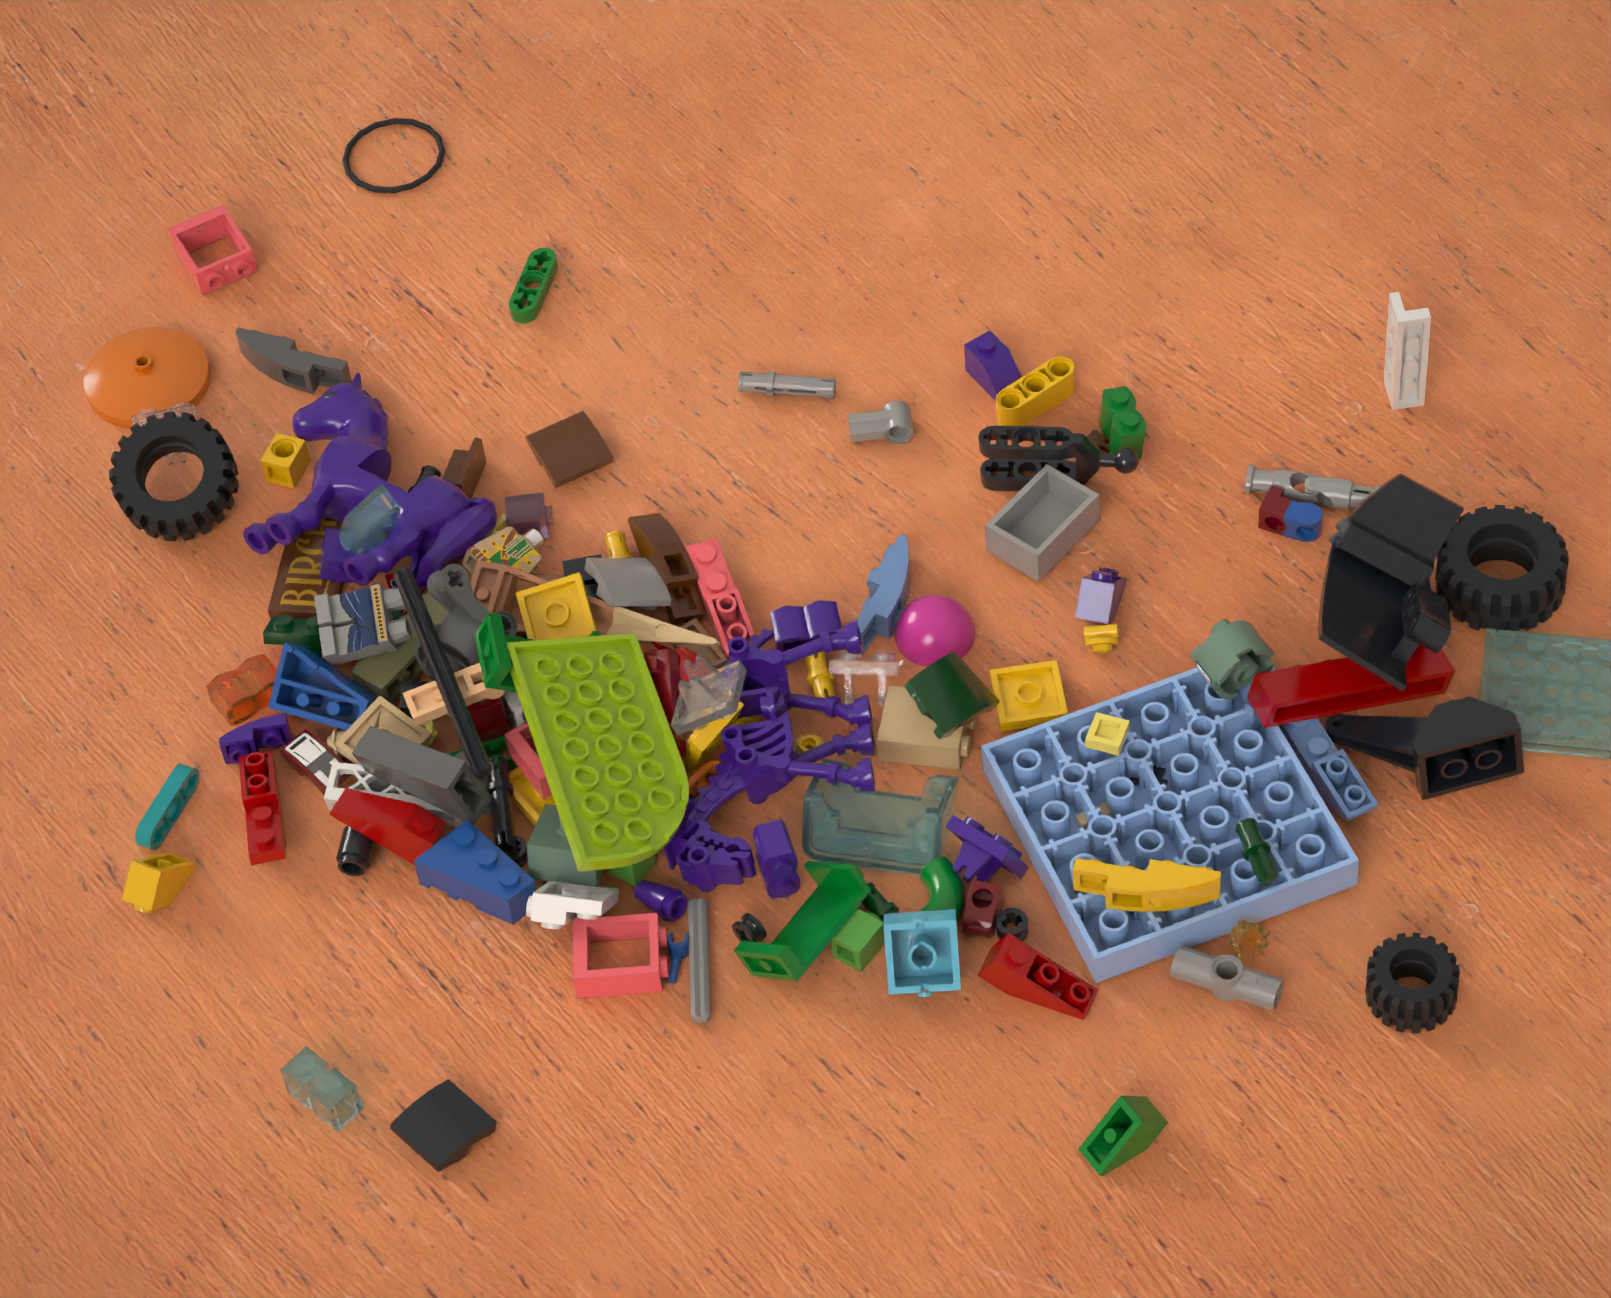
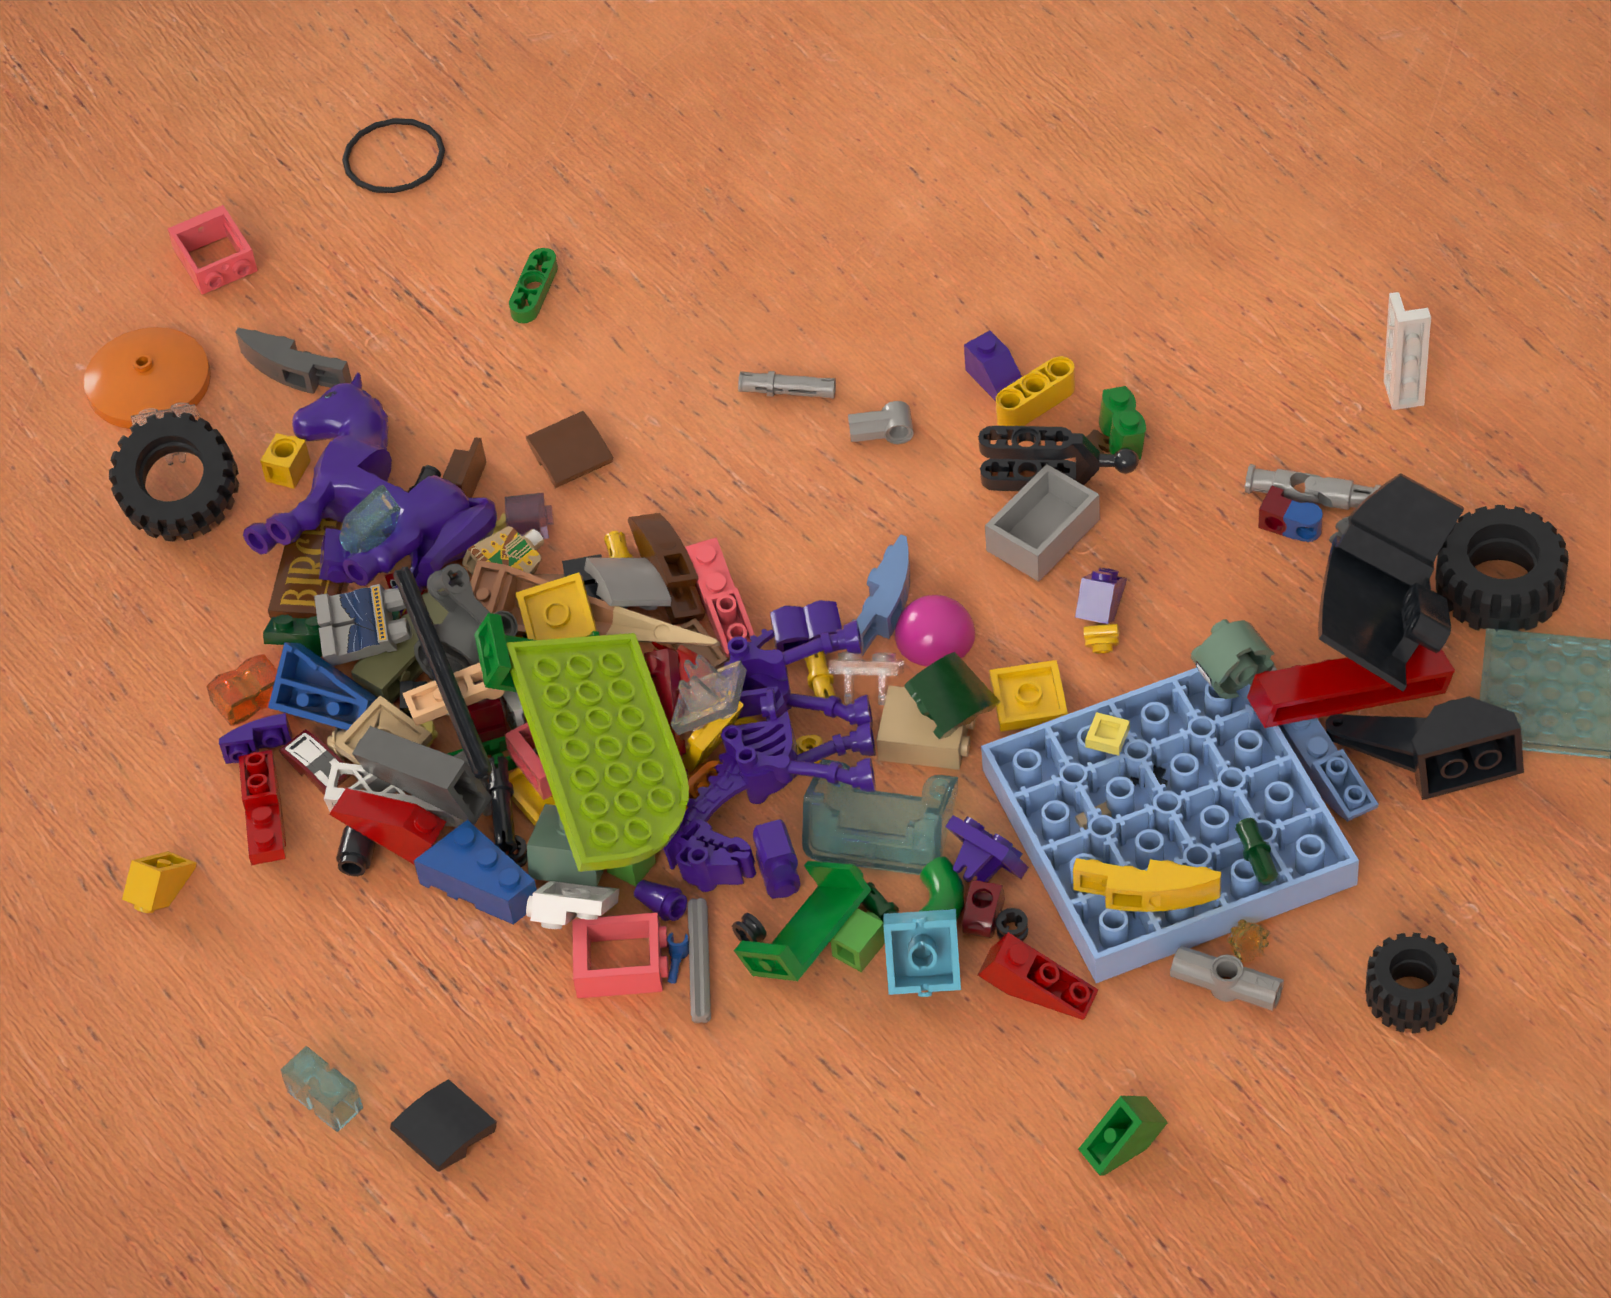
(167, 806): teal beam -> none

